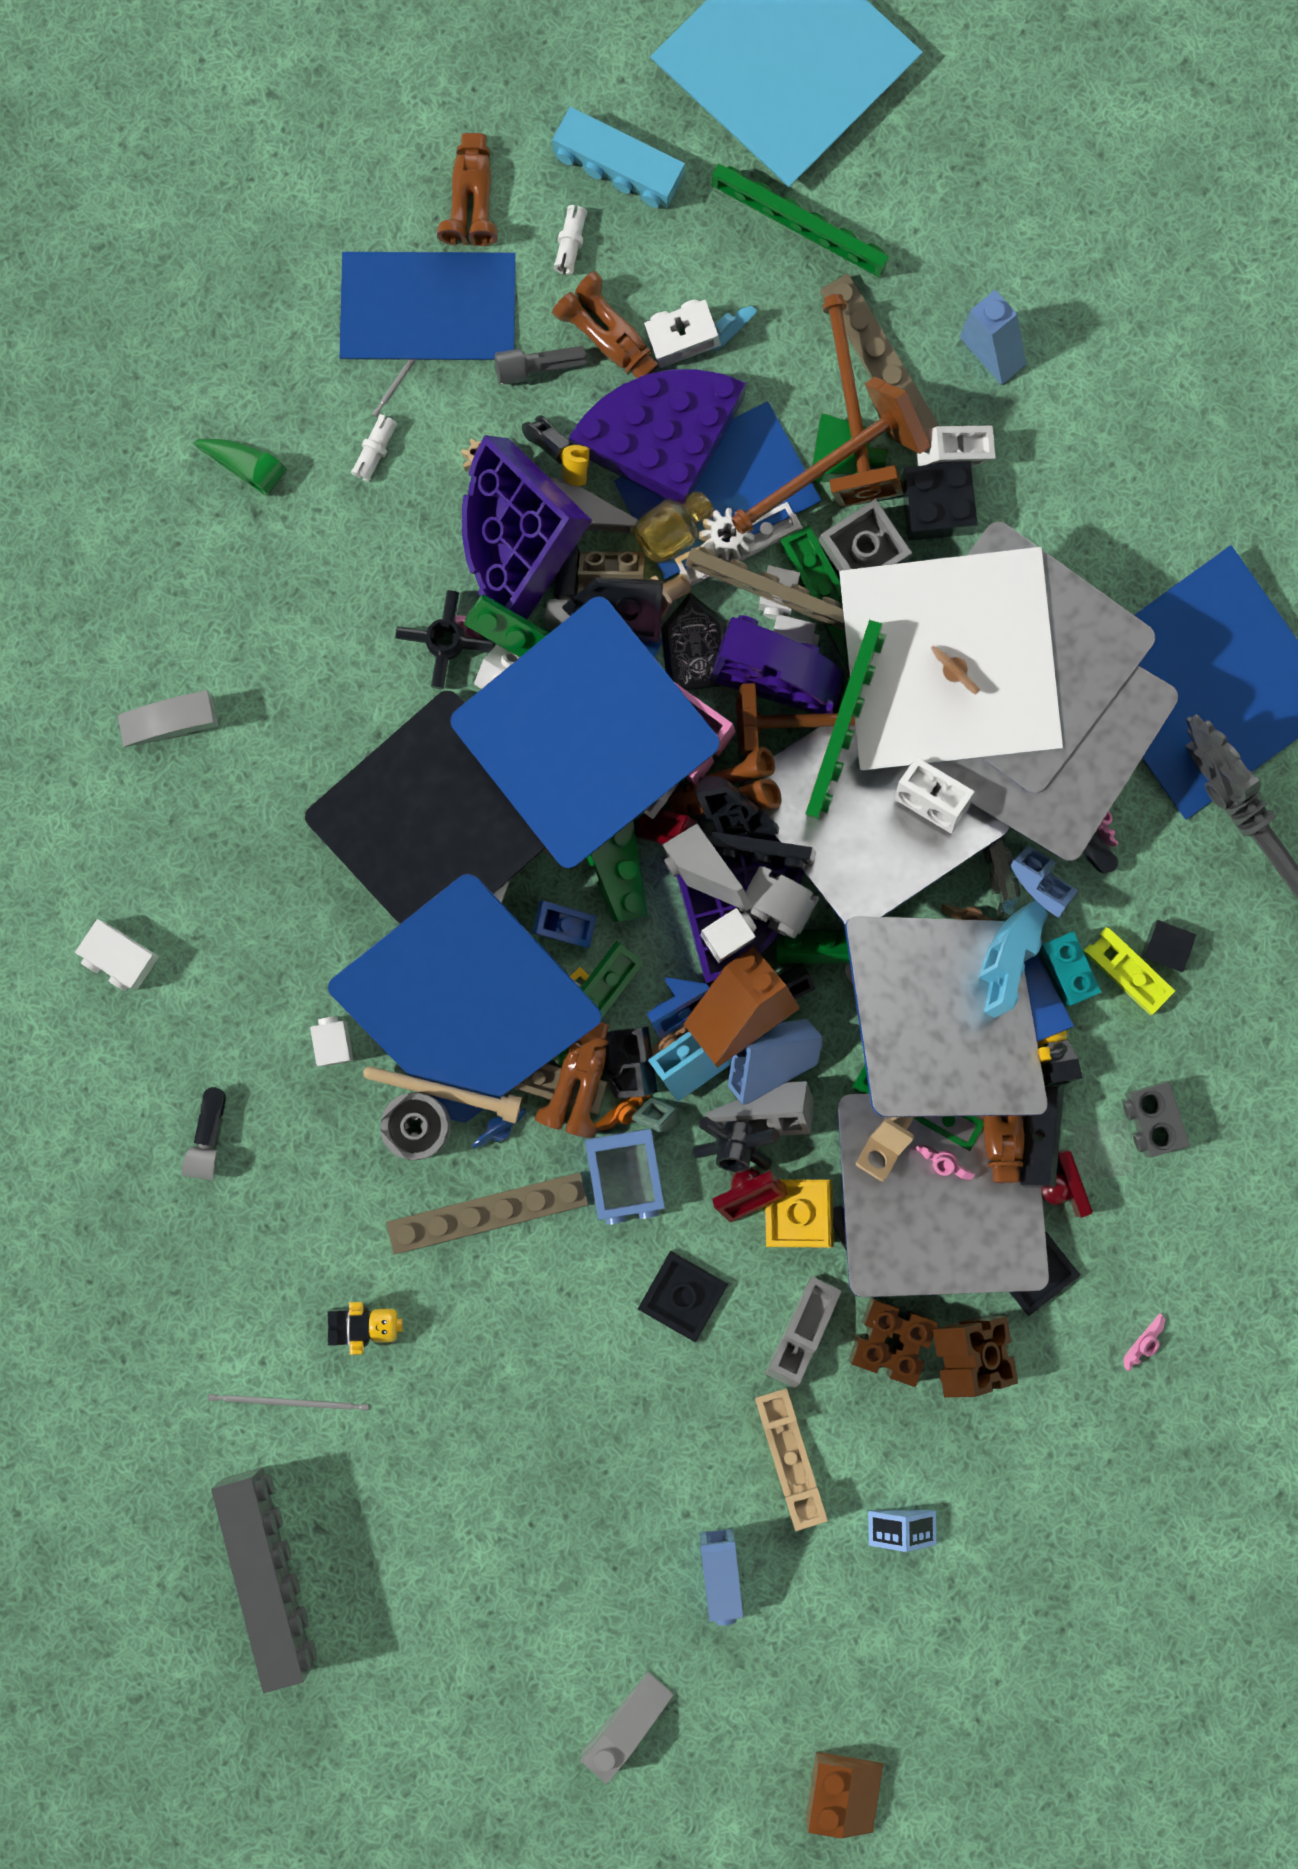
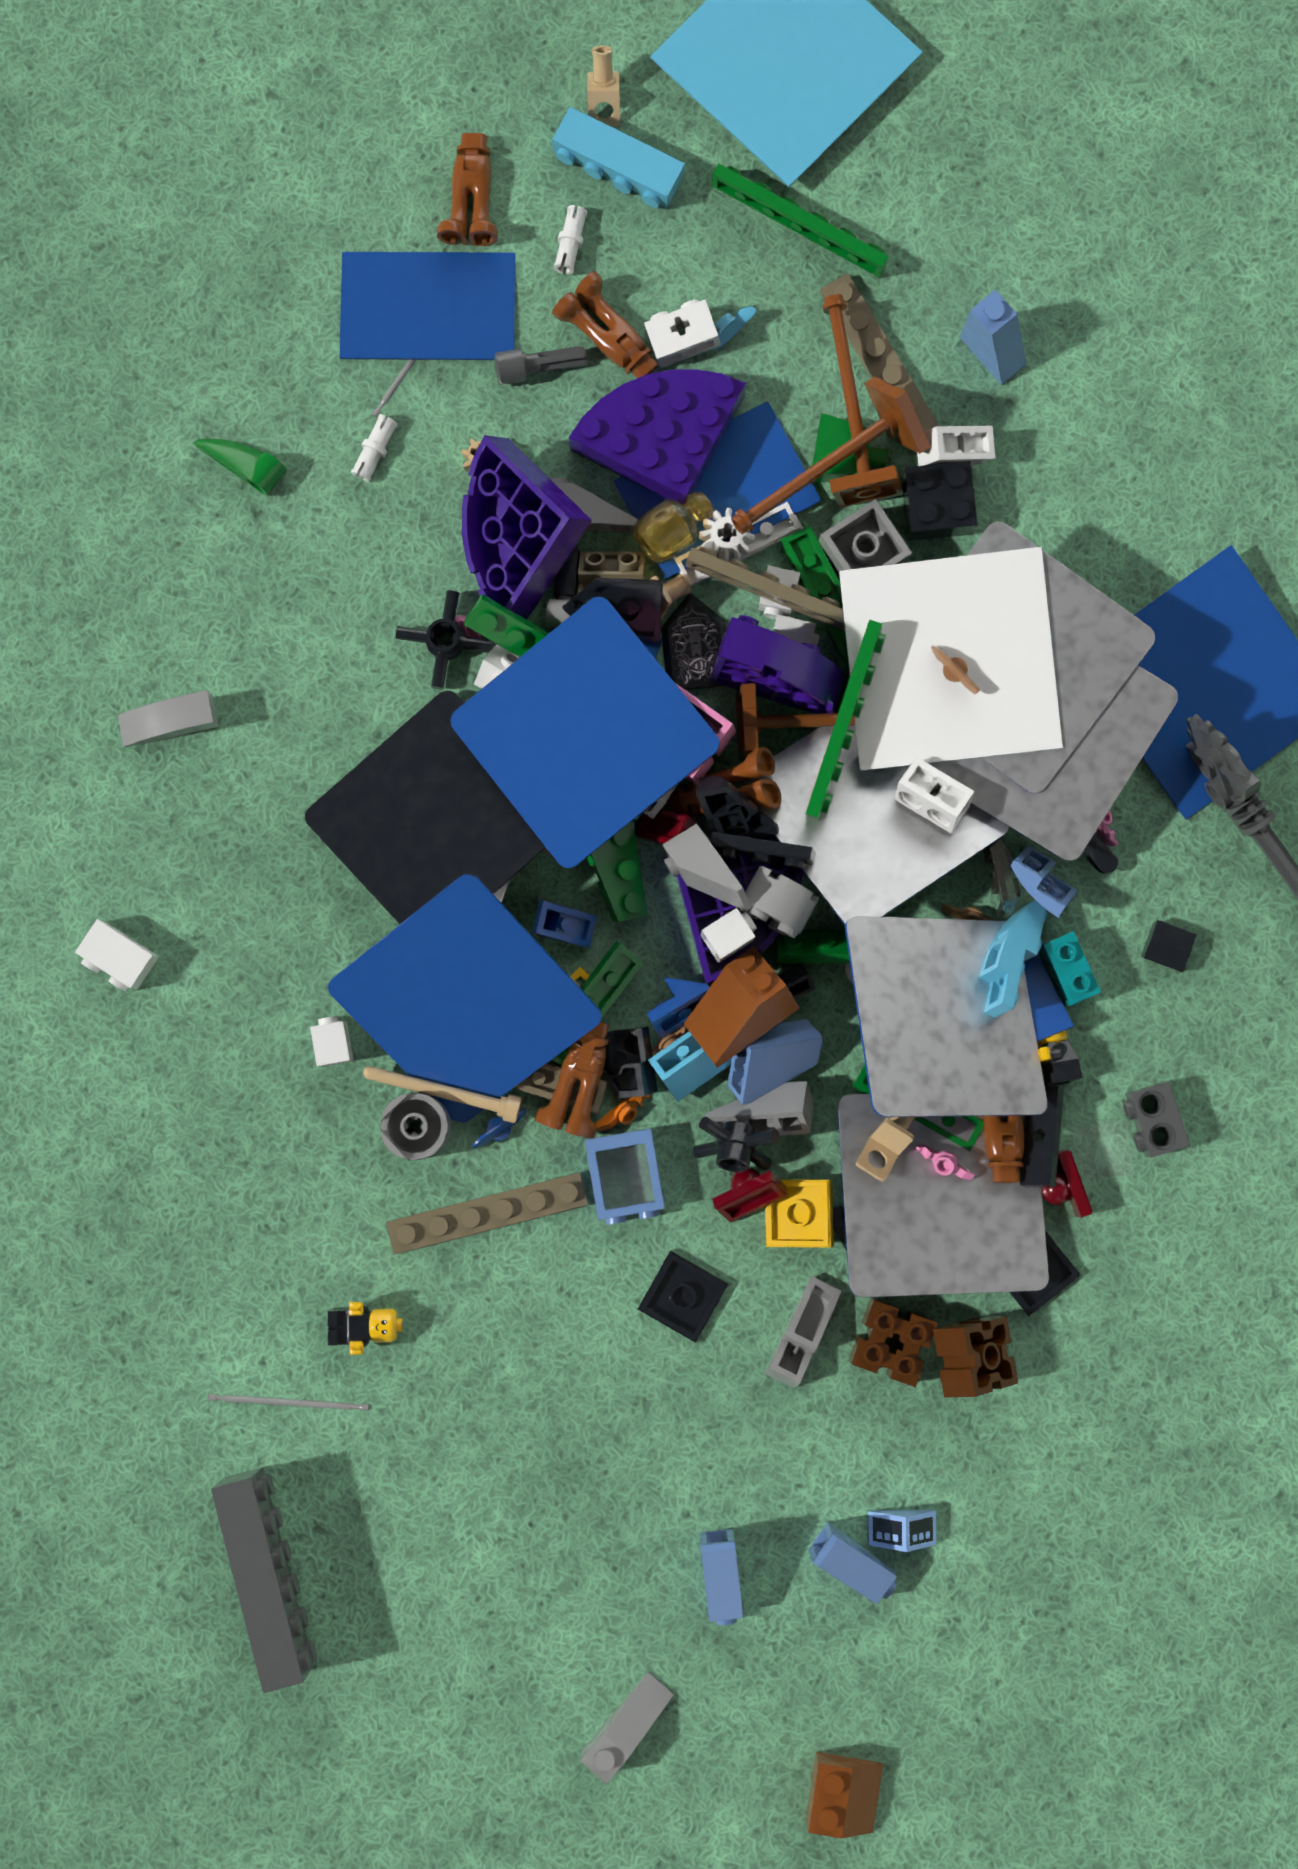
(201, 1160): piece -> none
(572, 457): piece -> none
(603, 85): none -> tan bracket
(657, 1115): sand green slope -> none
(791, 1459): tan slope -> none
(852, 1564): none -> medium blue slope
(1129, 972): neon yellow plate -> none
(1146, 1344): bright pink piece -> none

